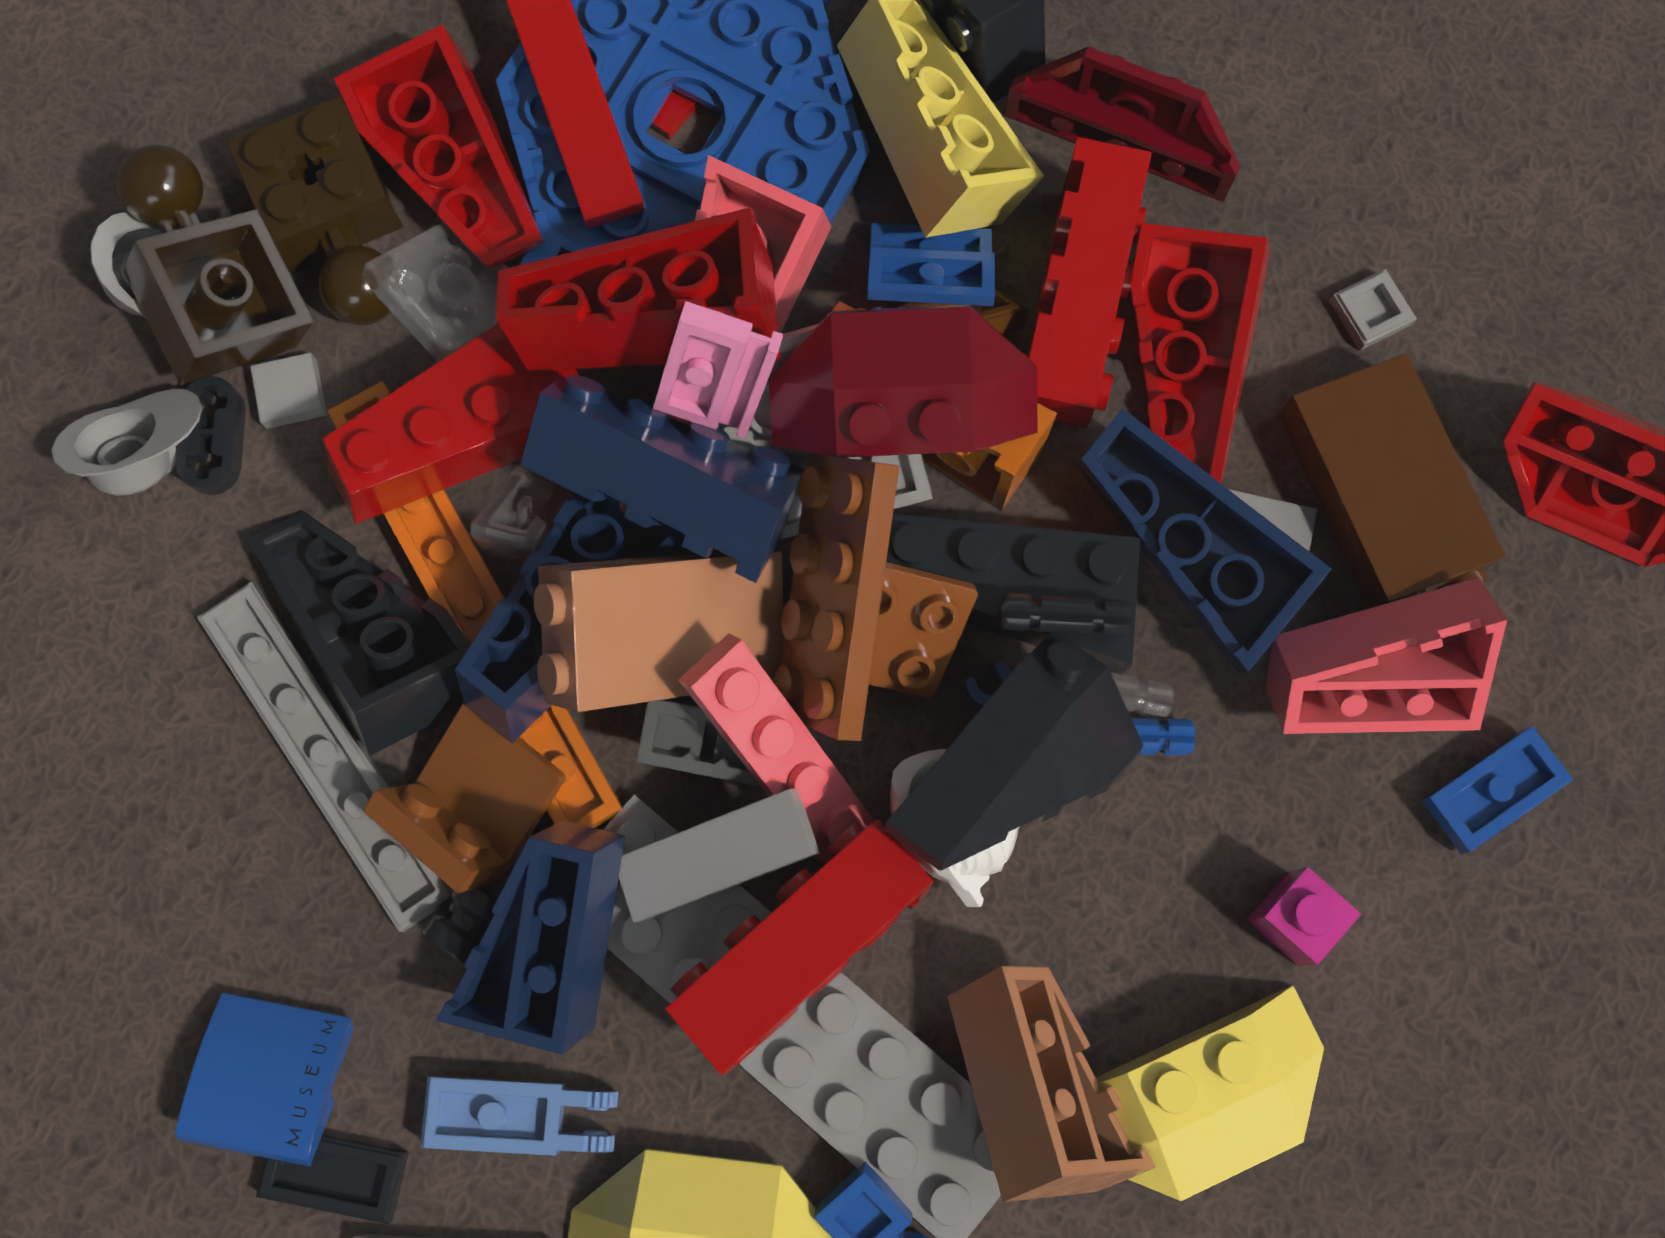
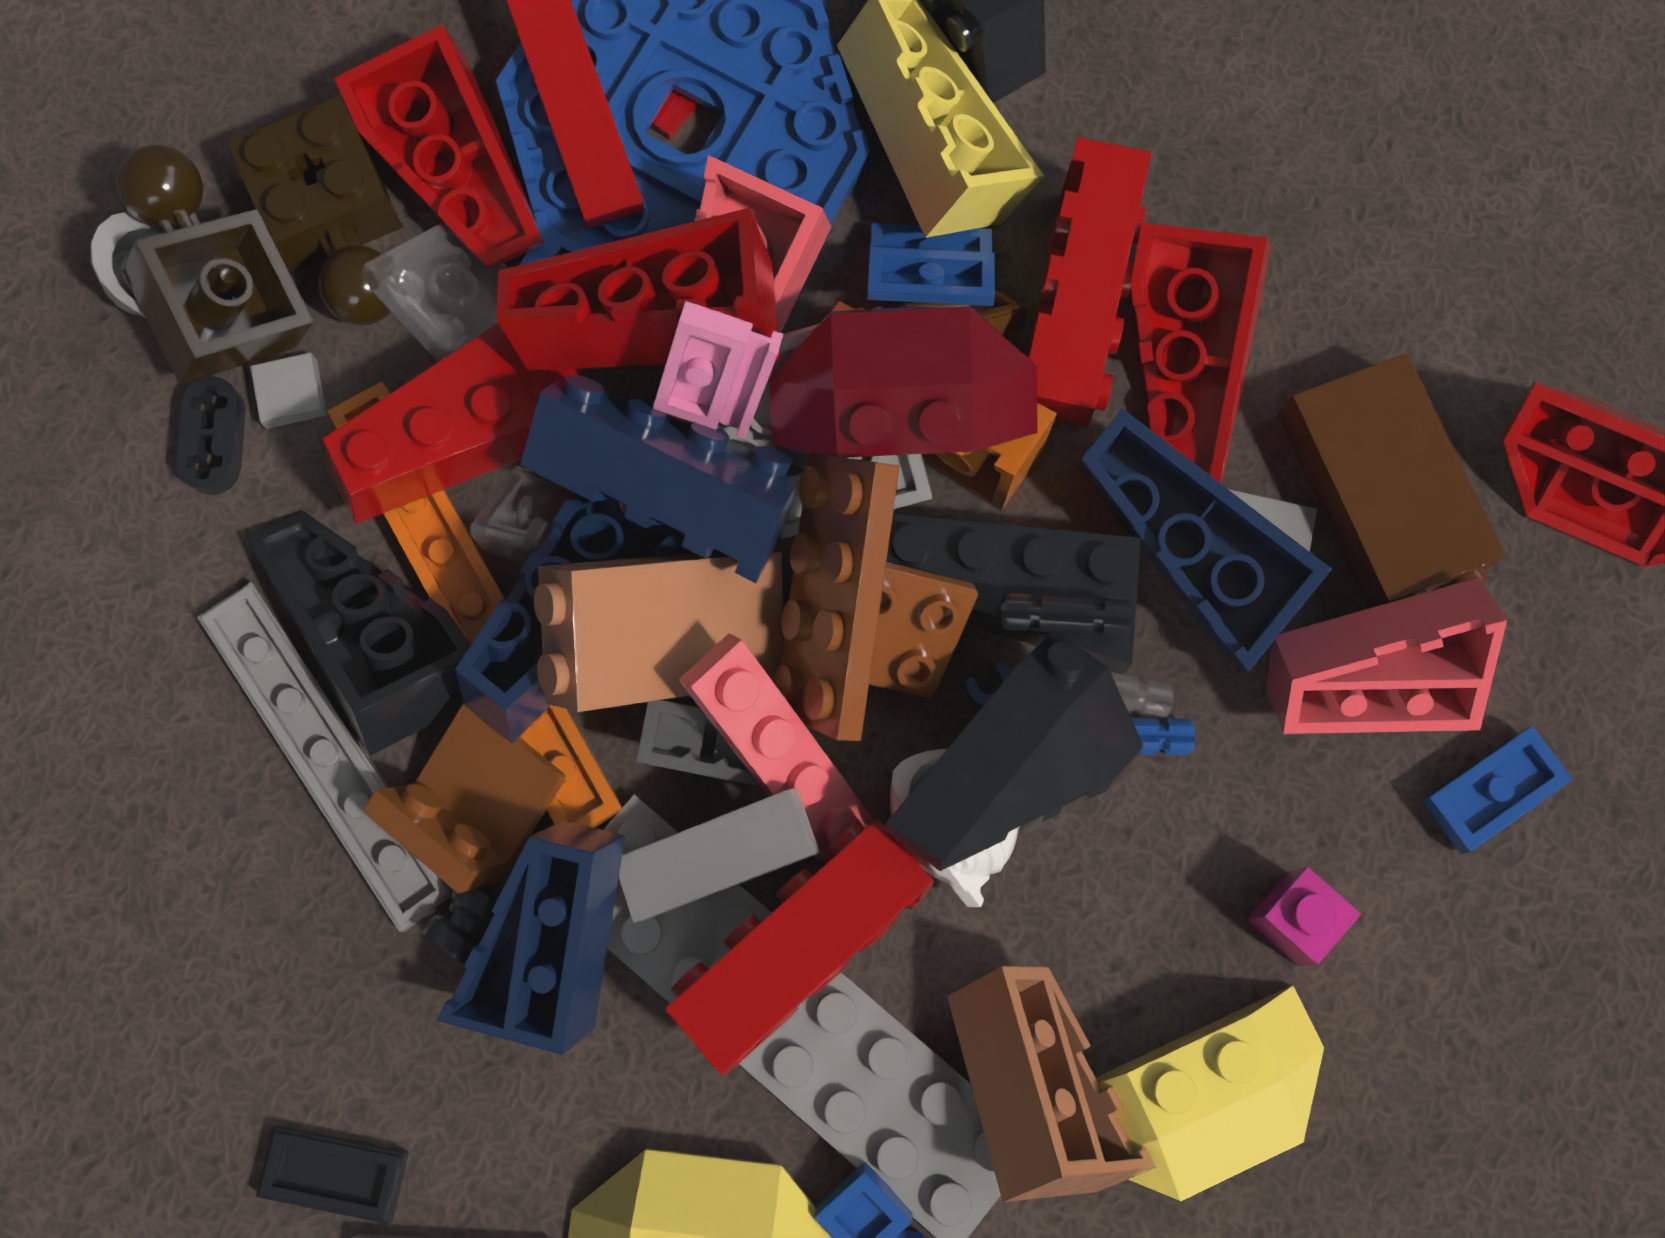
(130, 444): light grey piece -> none
(264, 1079): blue slope -> none
(509, 1116): medium blue hinge -> none
(1131, 107): dark red wedge -> none
(1372, 309): light grey tile -> none

